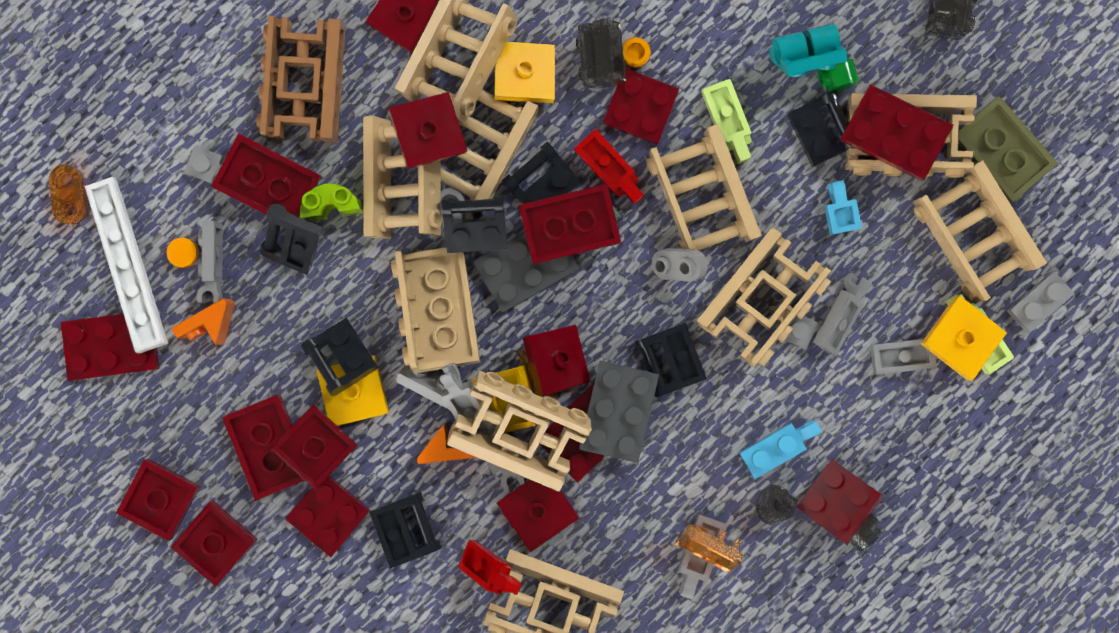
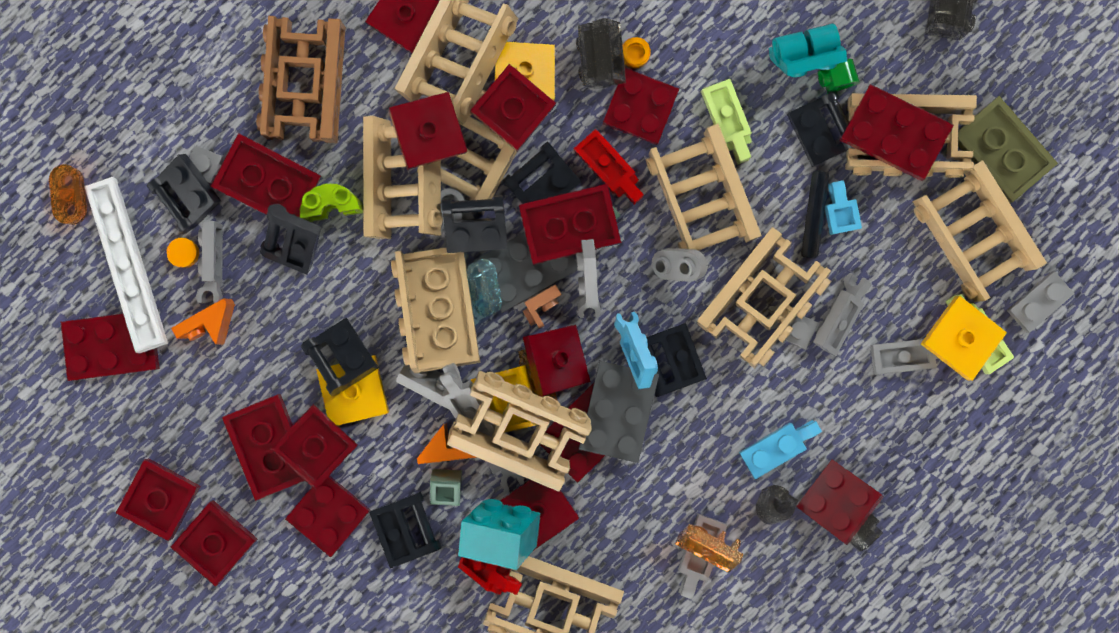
(189, 187): none -> black plate
(445, 487): none -> sand green slope
(484, 287): none -> clear light blue beam
(499, 534): none -> teal brick
(513, 107): none -> dark red plate
(545, 300): none -> nougat bracket
(588, 284): none -> light grey plate
(636, 350): none -> medium azure plate
(815, 214): none -> black axle

